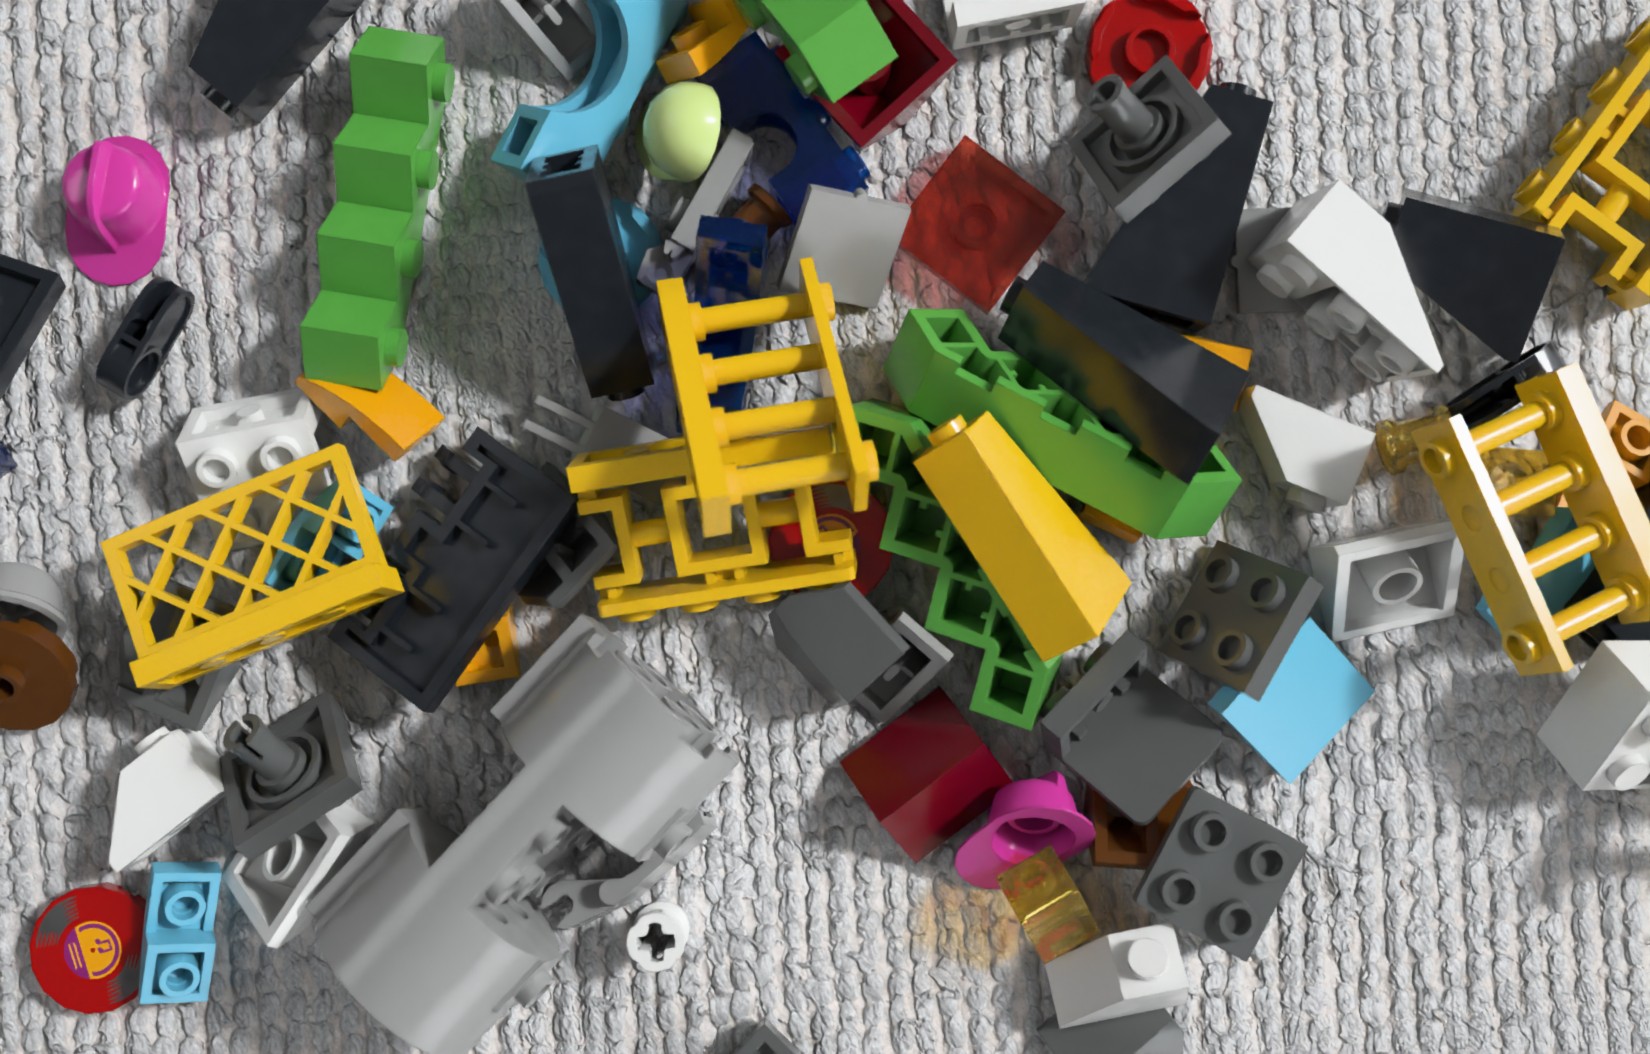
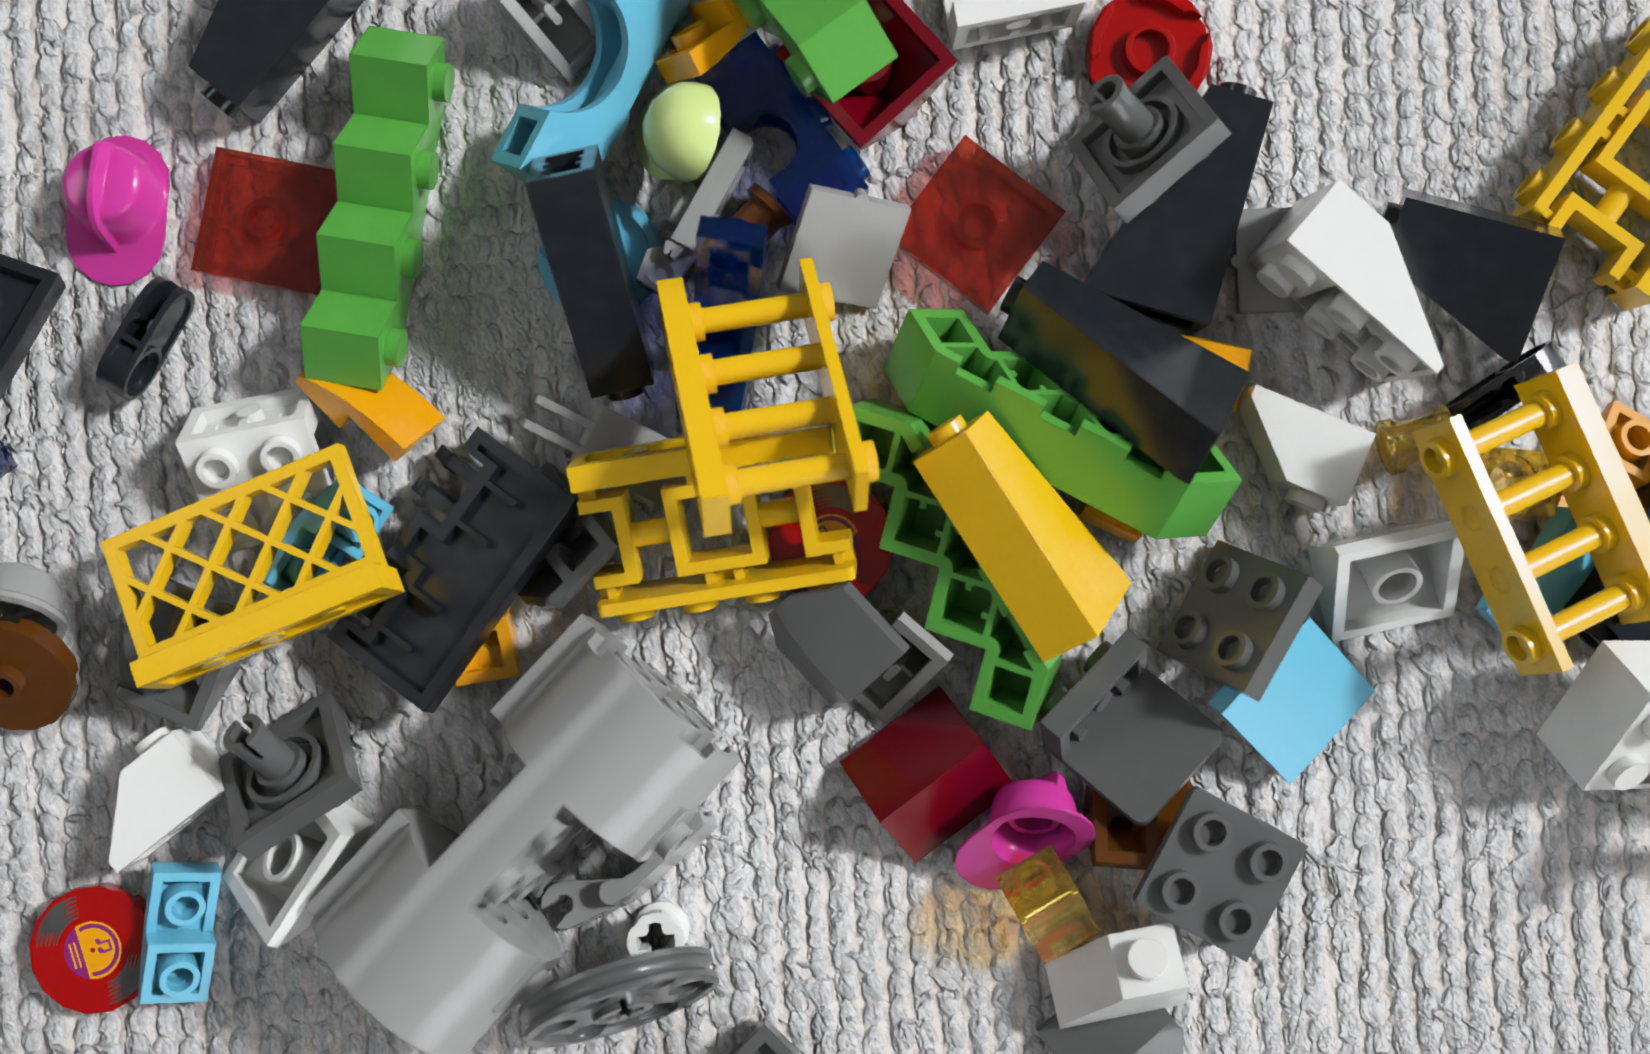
(264, 221): none -> clear red plate
(618, 996): none -> dark grey wedge

